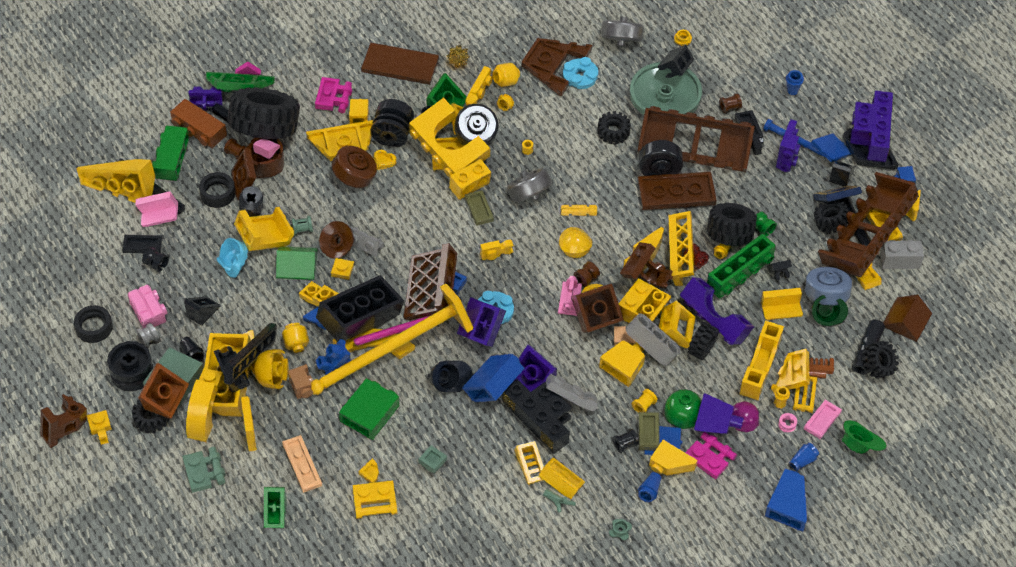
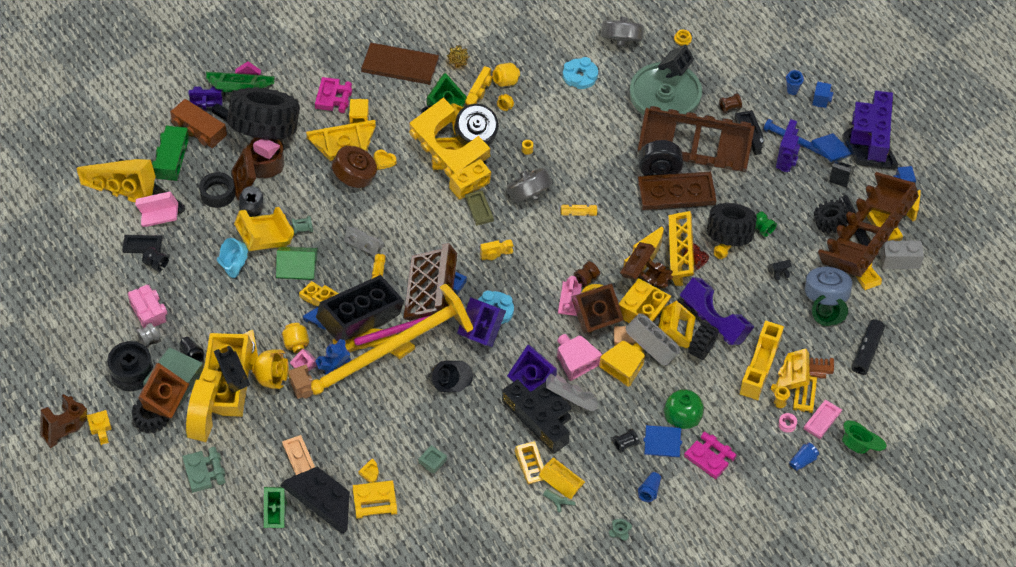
(97, 335): black tyre -> none
(200, 308): black slope -> none
(233, 148): reddish brown bush -> none
(248, 421): yellow tile -> none
(249, 353): black tile -> none
(302, 358): none -> bright pink slope
(321, 495): none -> black wing
(329, 239): reddish brown dish -> none
(342, 269): yellow plate -> none
(369, 408): green brick -> none
(378, 267): none -> yellow axle
(392, 123): black wheel -> none
(493, 378): blue brick -> none
(547, 57): reddish brown wing -> none
(575, 242): yellow hat -> none
(577, 356): none -> bright pink torso
(614, 119): black tyre -> none
(644, 401): yellow bush -> none
(648, 431): olive tile -> none
(671, 460): yellow slope -> none
(716, 416): dark purple torso -> none
(741, 266): green brick -> none
(749, 413): magenta hair -> none
(781, 303): yellow panel -> none
(789, 501): blue slope -> none
(822, 95): none -> blue plate
(837, 193): dark blue tile -> none
(872, 361): black tyre -> none
(908, 317): reddish brown slope -> none

